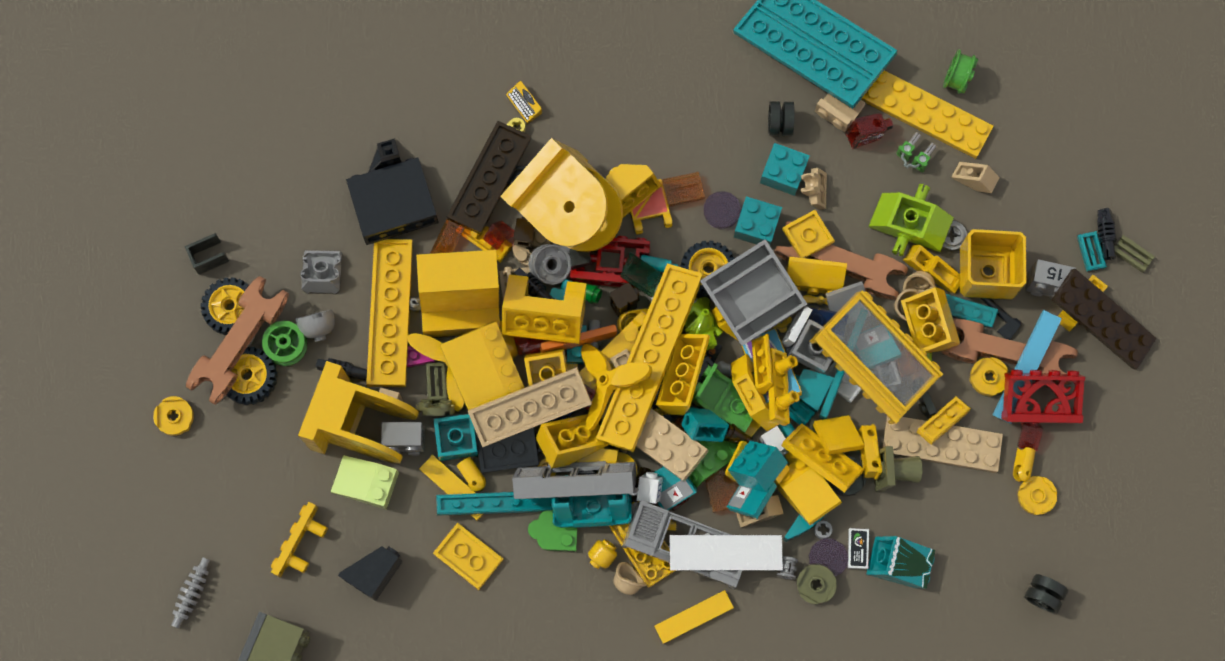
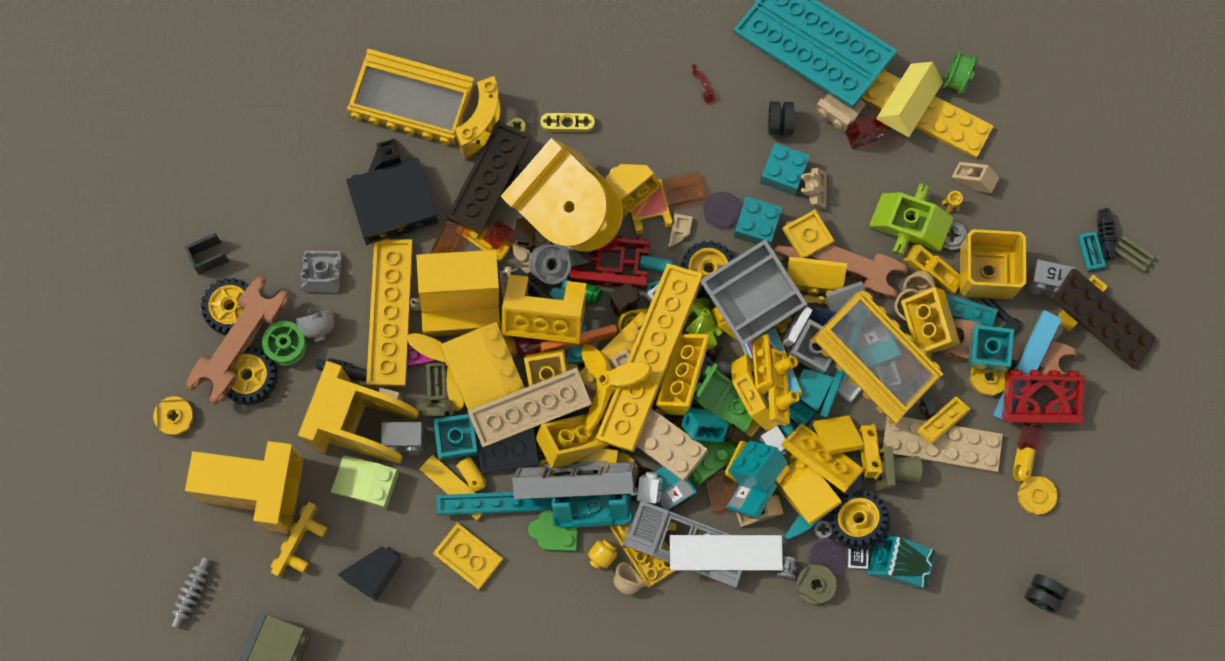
(250, 484): none -> yellow piece
(411, 97): none -> window
(482, 121): none -> yellow window
(524, 102): slope -> none
(573, 116): none -> light yellow beam
(641, 274): clear green piece -> none
(680, 229): none -> tan tile
(694, 617): yellow tile -> none
(708, 95): none -> clear red piece
(861, 534): none -> wheel
(905, 151): piece -> none
(911, 97): none -> light yellow slope
(953, 199): none -> yellow piece
(990, 348): none -> teal brick

